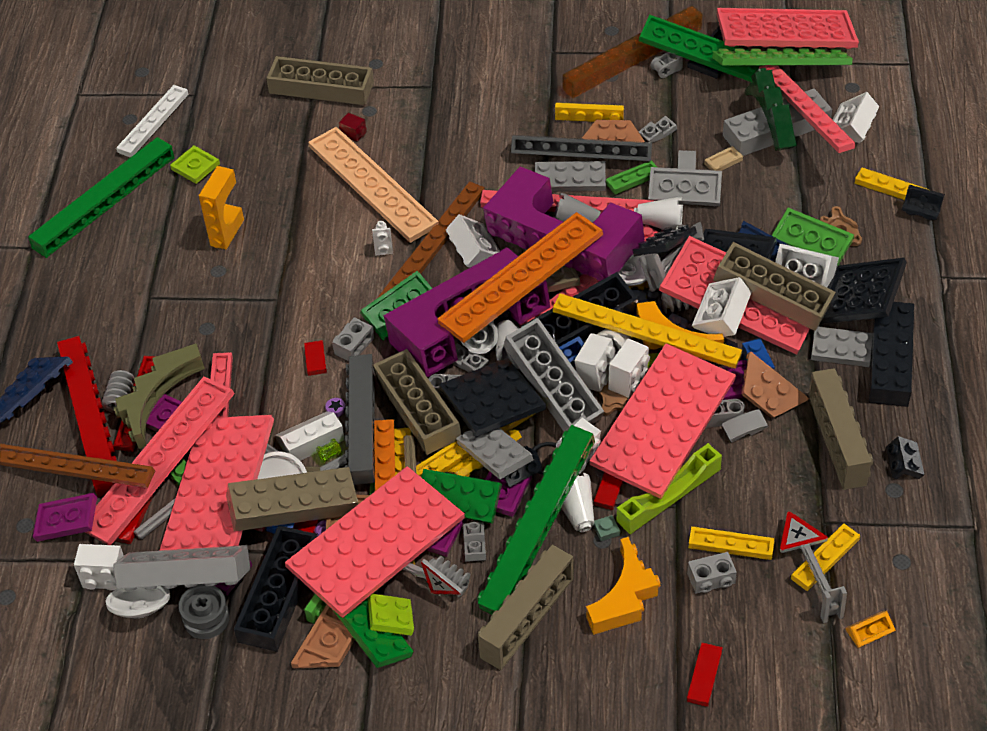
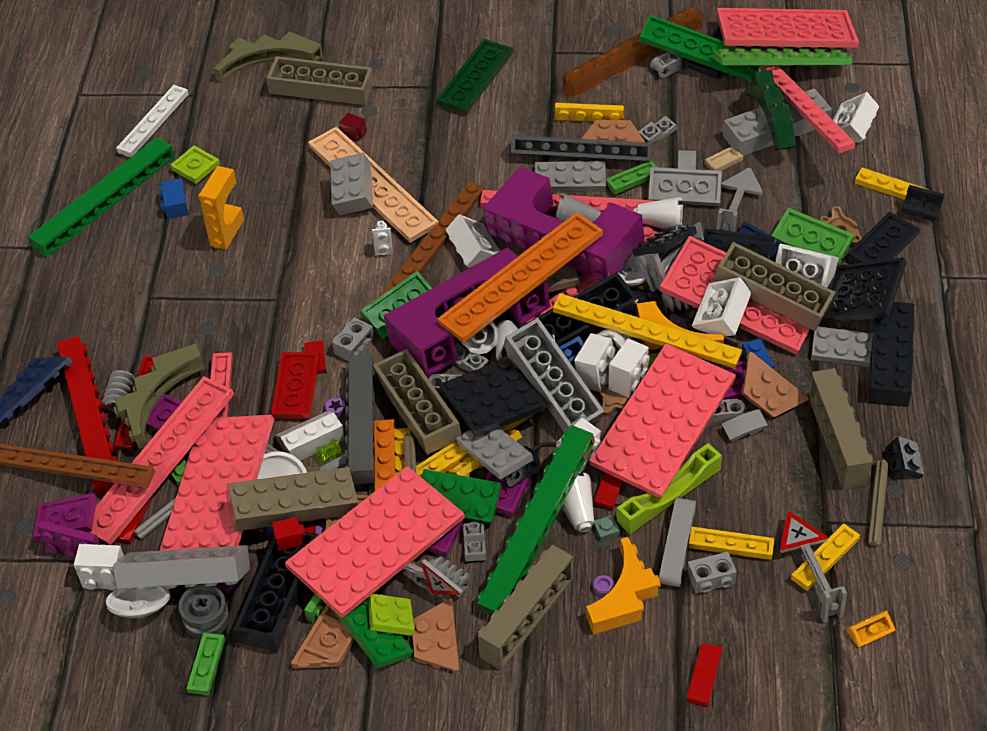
(64, 539): none -> magenta plate
(174, 198): none -> blue brick
(205, 664): none -> bright green plate
(265, 49): none -> olive arch
(288, 533): none -> red brick
(295, 385): none -> red plate
(351, 184): none -> light grey brick
(436, 638): none -> nougat wing
(474, 76): none -> dark green plate
(603, 585): none -> medium lavender tile
(677, 542): none -> light grey beam
(742, 182): none -> light grey piece
(878, 500): none -> dark tan axle
(884, 240): none -> black plate

